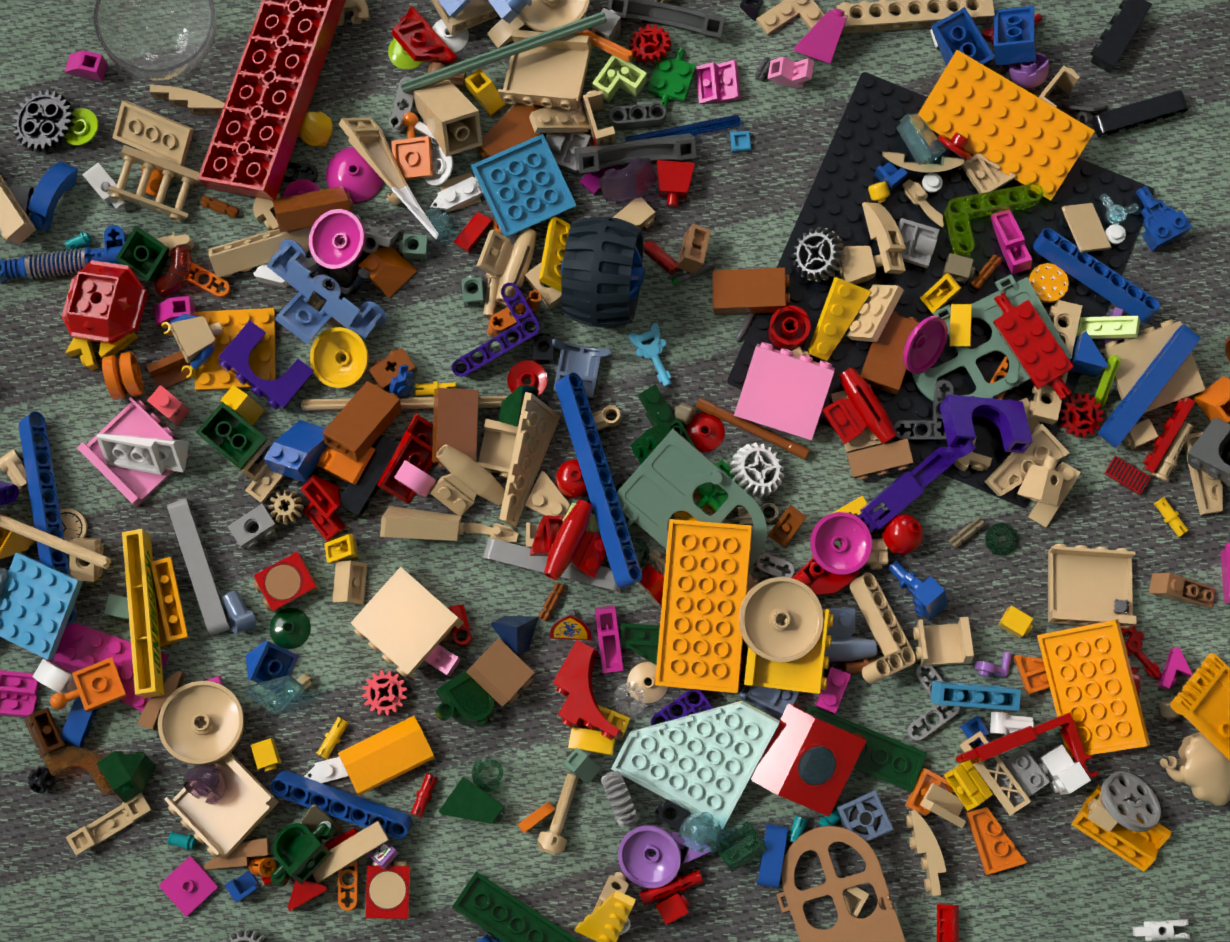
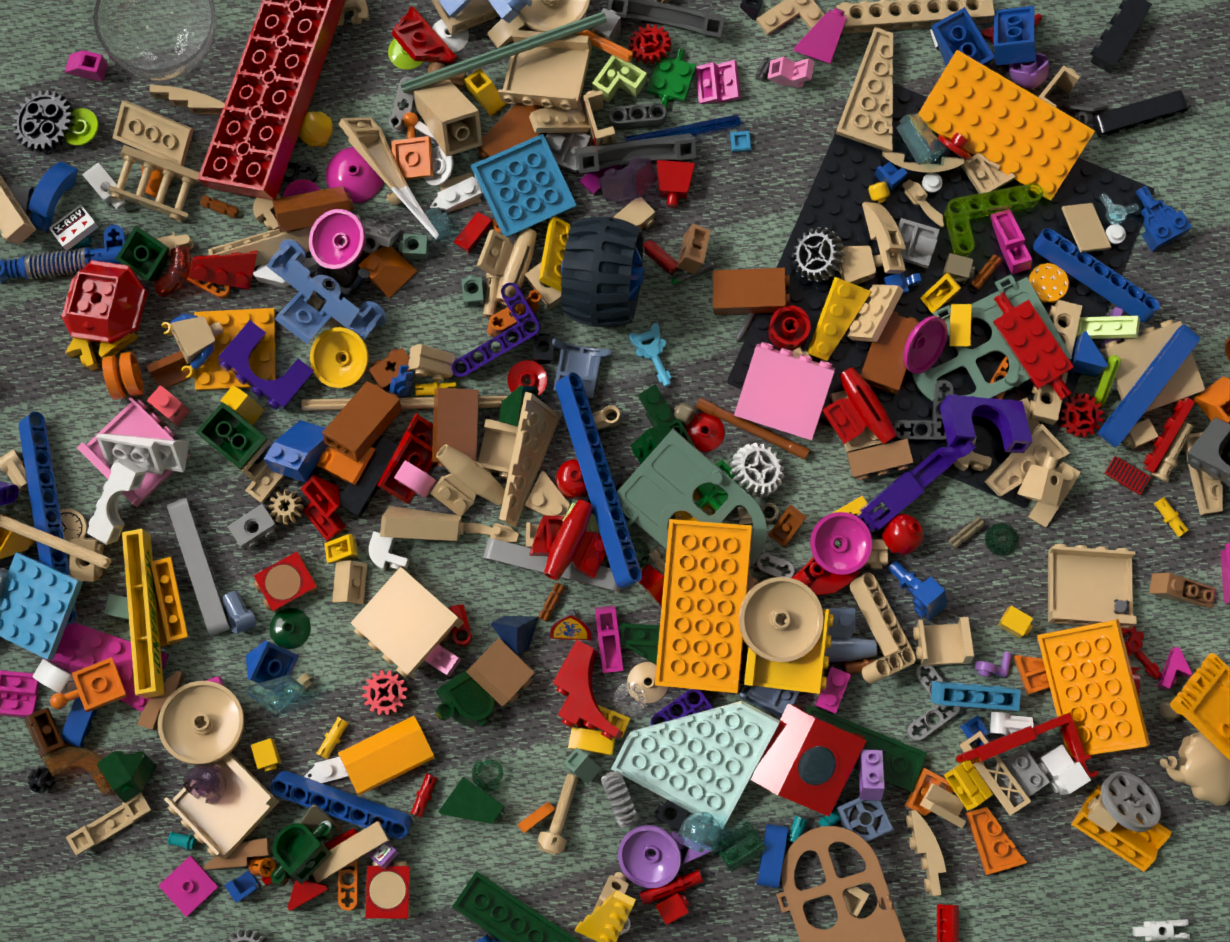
(73, 227): none -> white tile
(106, 523): none -> white arch
(173, 308): dark pink slope -> none
(228, 270): none -> red wing
(380, 553): none -> white brick
(431, 362): none -> tan brick
(870, 102): none -> tan wing
(871, 775): none -> medium lavender brick
(904, 283): none -> blue plate

